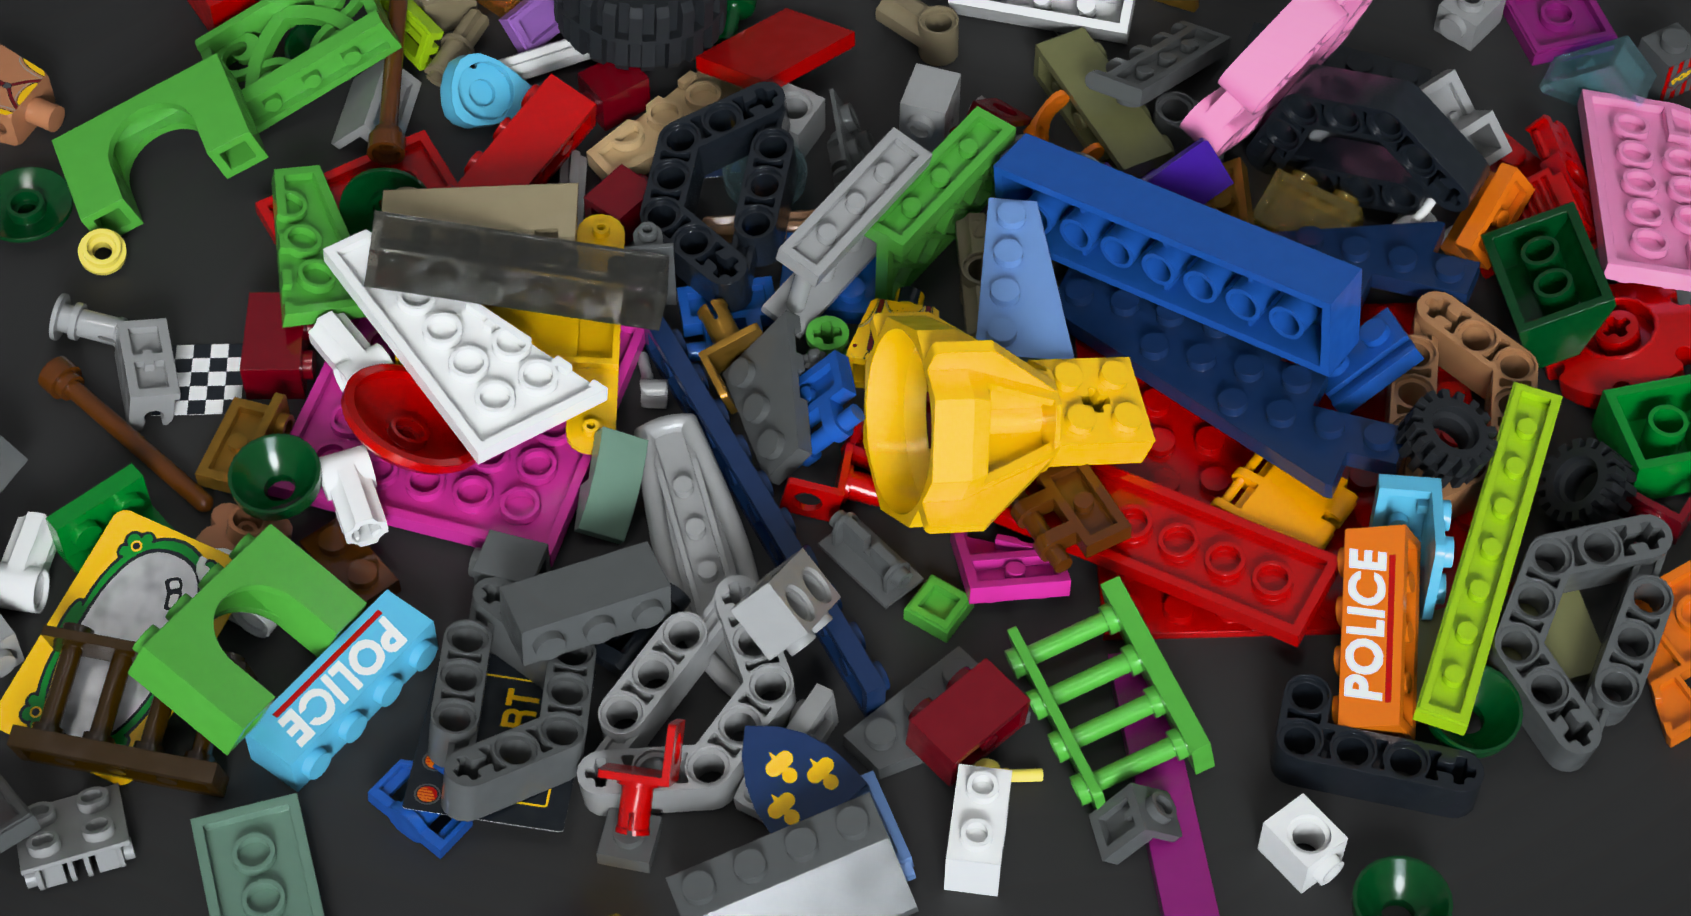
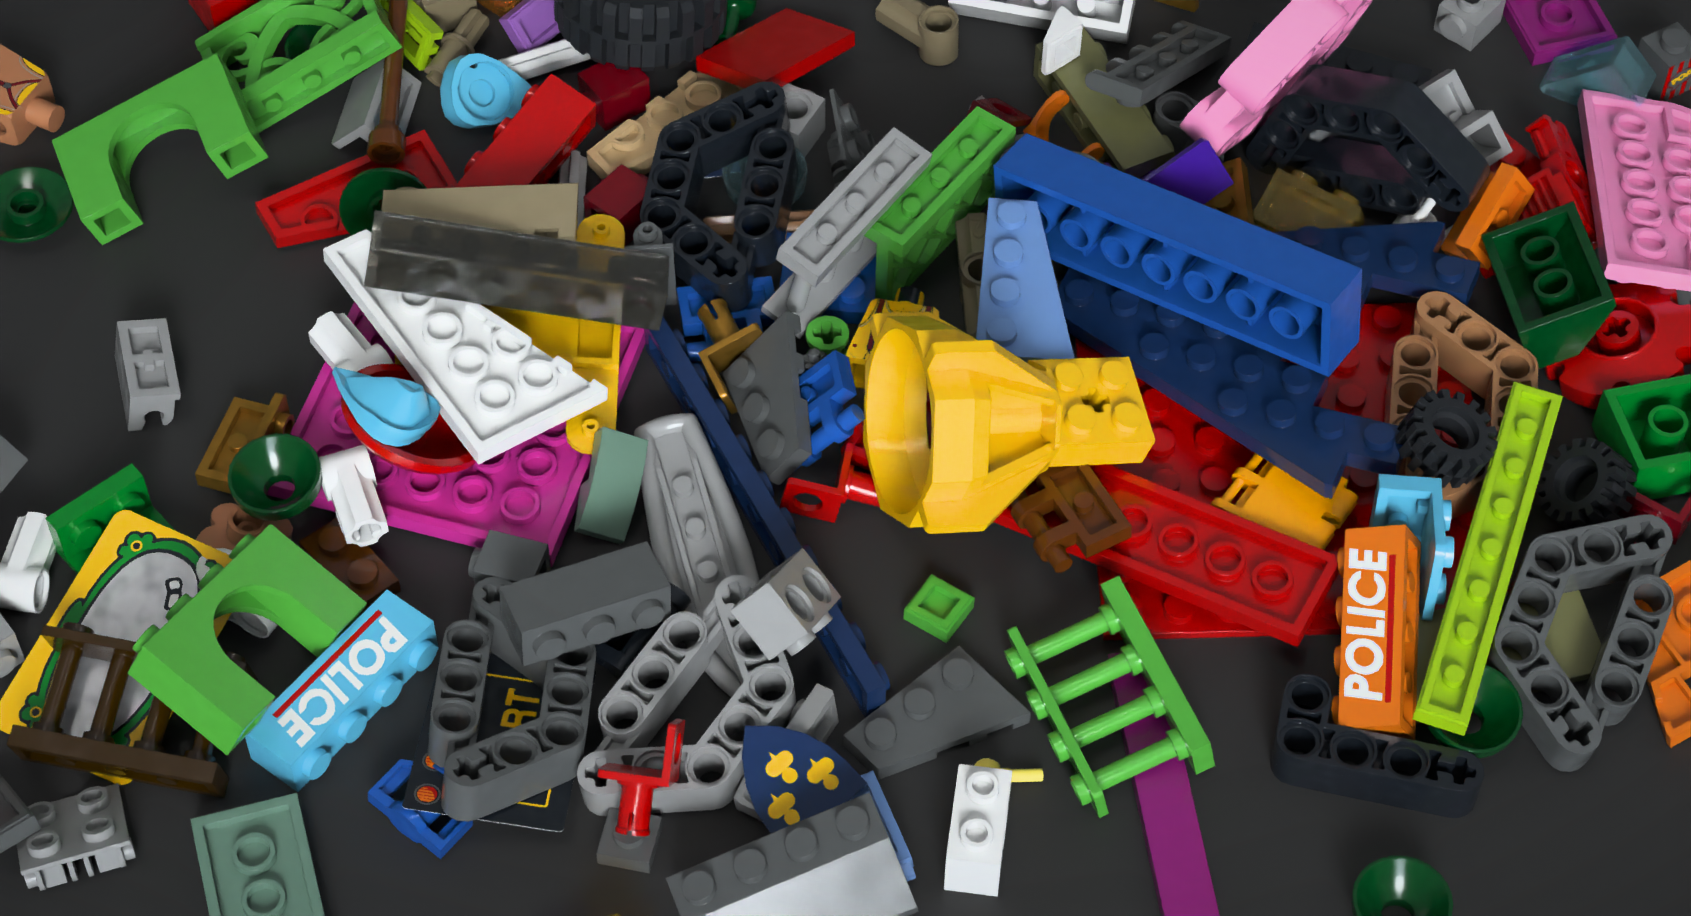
(65, 381): reddish brown piece -> none
(81, 322): light grey pin -> none
(102, 239): light yellow plate -> none
(207, 378): sticker -> none
(274, 356): dark red brick -> none
(305, 225): bright green wing -> none
(388, 407): none -> medium azure piece
(653, 391): light grey hand -> none
(868, 559): dark grey hinge -> none
(930, 105): light grey brick -> none
(966, 720): dark red brick -> none
(1005, 570): dark pink wing -> none
(1061, 41): none -> white slope
(1133, 820): dark grey bracket -> none
(1303, 823): white brick -> none
(1373, 364): blue plate -> none

